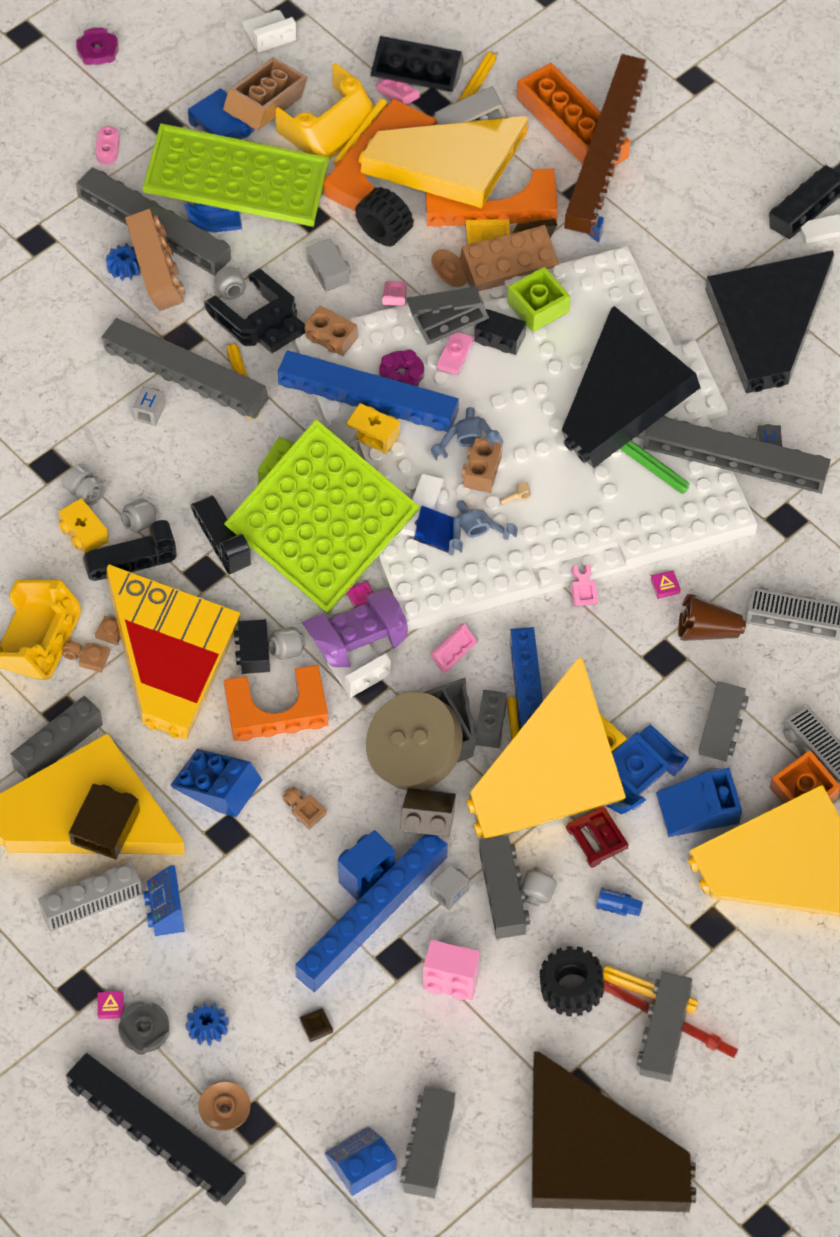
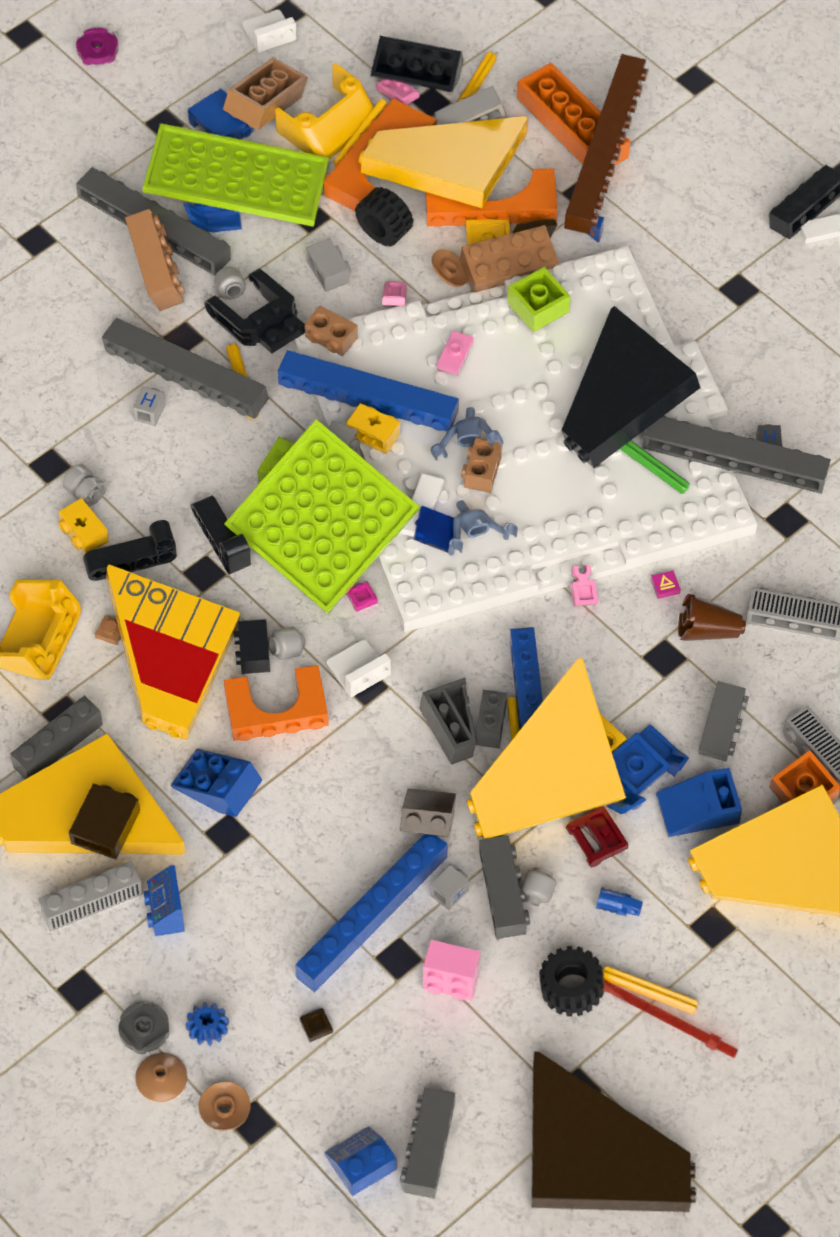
(92, 657): medium nougat plate -> none
(107, 145): bright pink plate -> none
(110, 1004): dark pink tile -> none
(122, 262): blue gear -> none
(138, 515): light grey head -> none
(155, 1129): black brick -> none
(165, 1087): none -> medium nougat dish
(306, 811): medium nougat plate -> none
(358, 627): medium lavender piece -> none
(364, 864): blue brick -> none
(402, 360): magenta plate -> none
(414, 741): dark tan brick -> none
(447, 312): dark grey wedge -> none
(453, 647): bright pink plate -> none
(500, 332): black brick -> none
(522, 493): tan hand -> none
(666, 1026): dark grey brick -> none
(768, 315): black slope -> none

